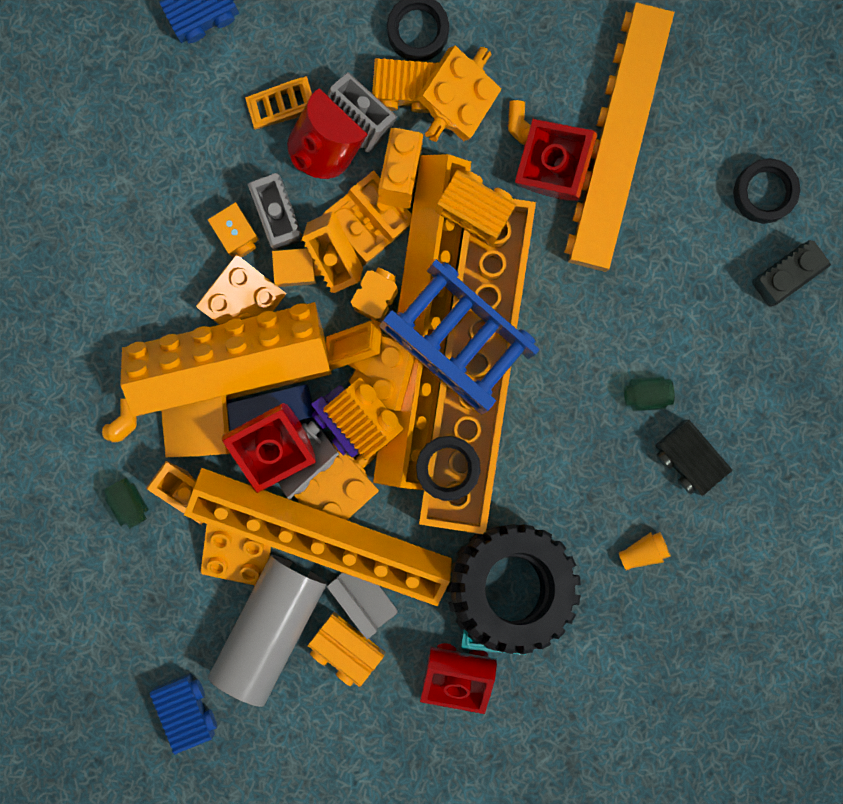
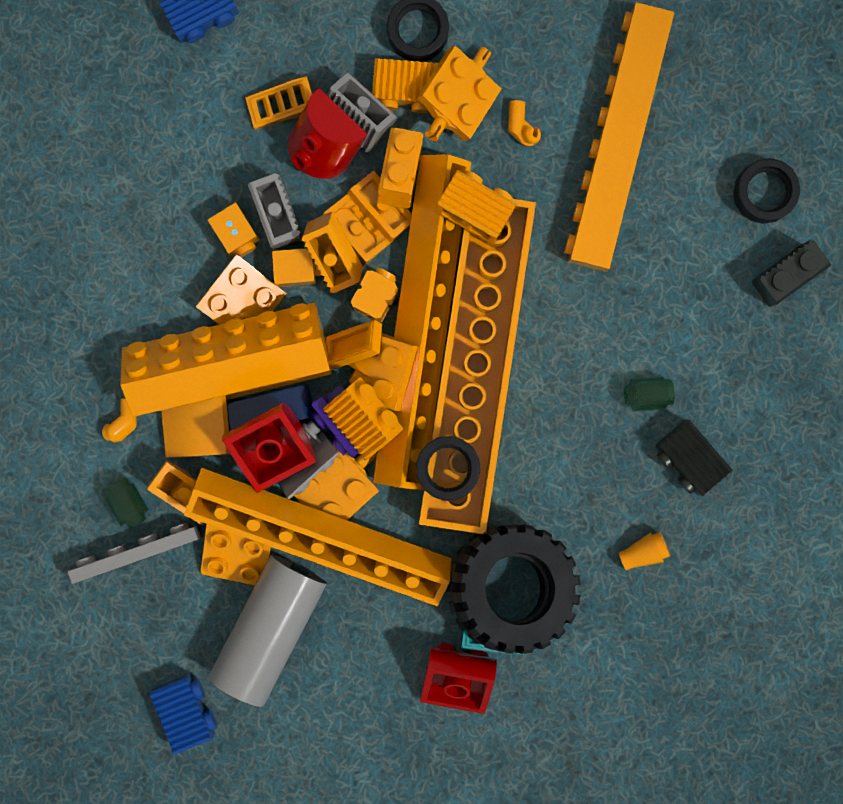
(121, 556): none -> light grey plate
(346, 650): light orange brick -> none
(363, 602): light grey panel -> none
(427, 348): blue fence -> none
(556, 159): red brick -> none

